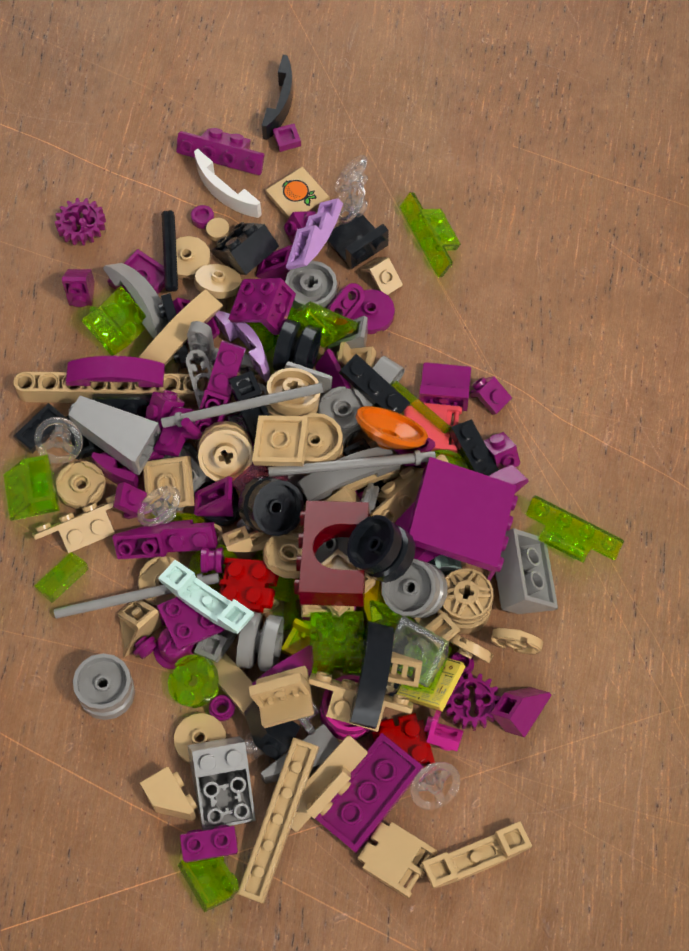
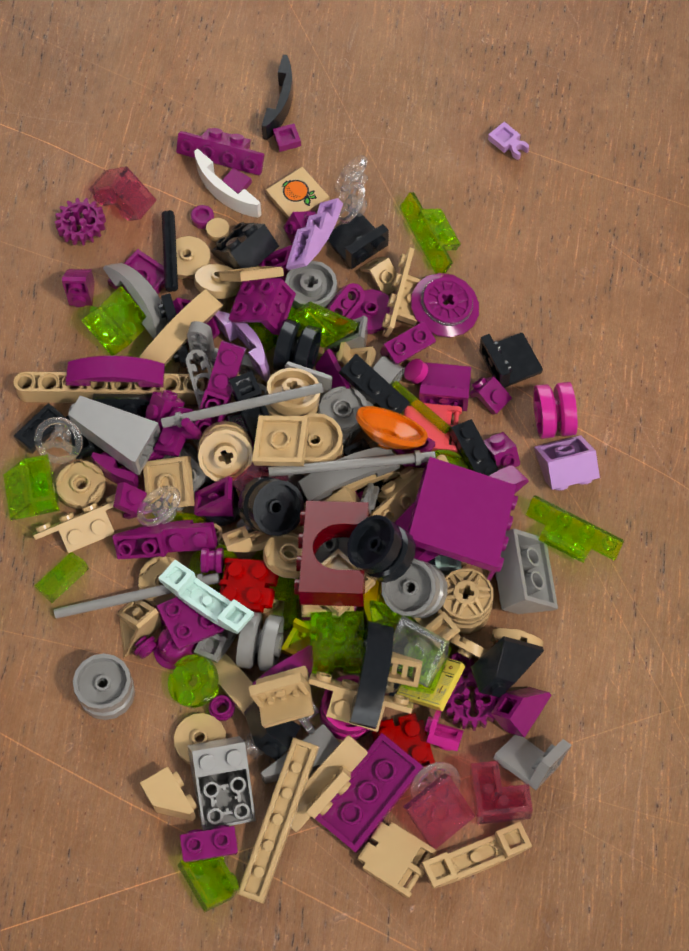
(123, 190): none -> clear pink brick
(237, 180): none -> magenta tile
(251, 273): none -> tan tile
(401, 300): none -> tan bracket
(408, 343): none -> magenta bracket
(416, 371): none -> dark pink tile
(439, 811): none -> clear pink plate
(443, 319): none -> magenta piece
(496, 802): none -> clear pink brick
(504, 665): none -> black slope
(506, 139): none -> lavender plate
(509, 359): none -> black bracket
(529, 761): none -> light grey bracket
(555, 410): none -> dark pink wheel
(567, 462): none -> lavender slope

